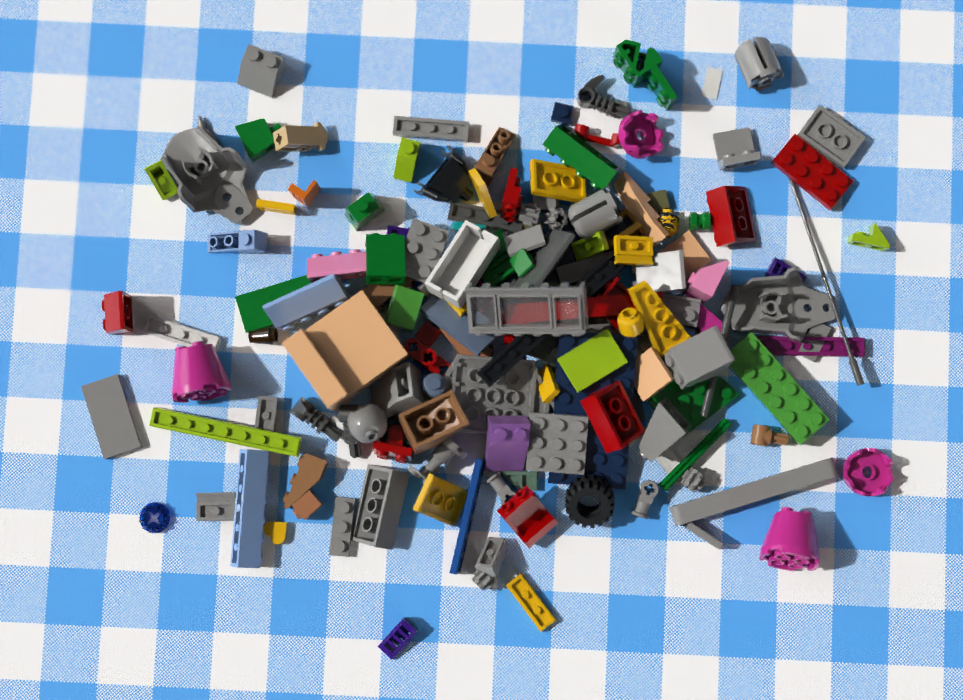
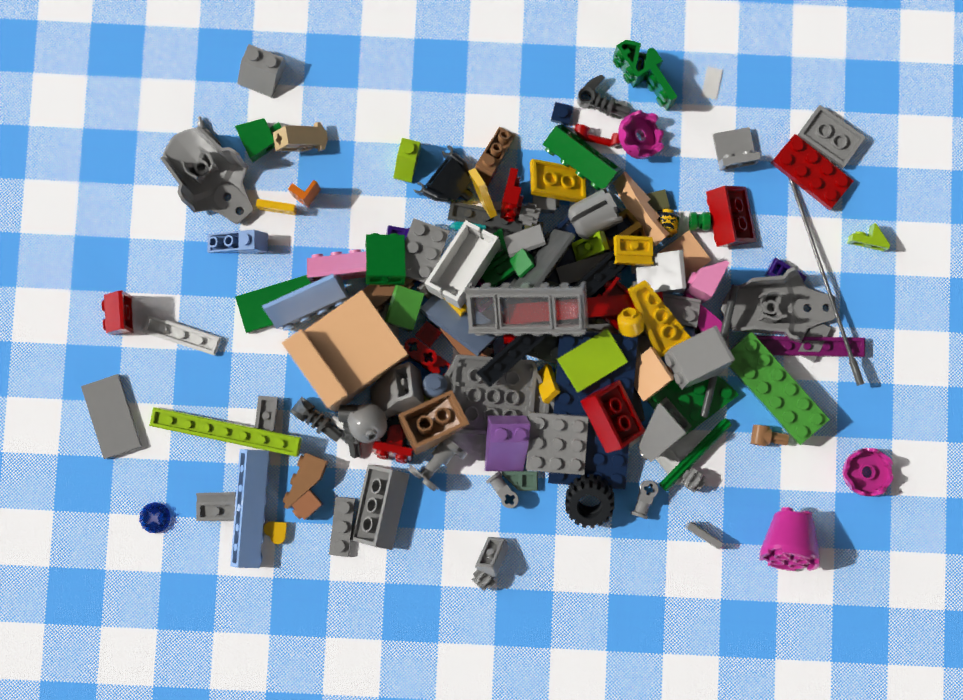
(161, 180): lime slope -> none
(198, 374): dark pink cone -> none
(264, 336): dark brown cone -> none
(364, 210): green torso -> none
(404, 622): dark purple slope -> none
(431, 128): light grey plate -> none
(441, 500): yellow tile -> none
(467, 517): blue tile -> none
(527, 516): red panel -> none
(530, 602): yellow tile -> none
(555, 218): light grey gear -> none
(754, 491): light grey beam -> none
(758, 63): light grey cylinder -> none

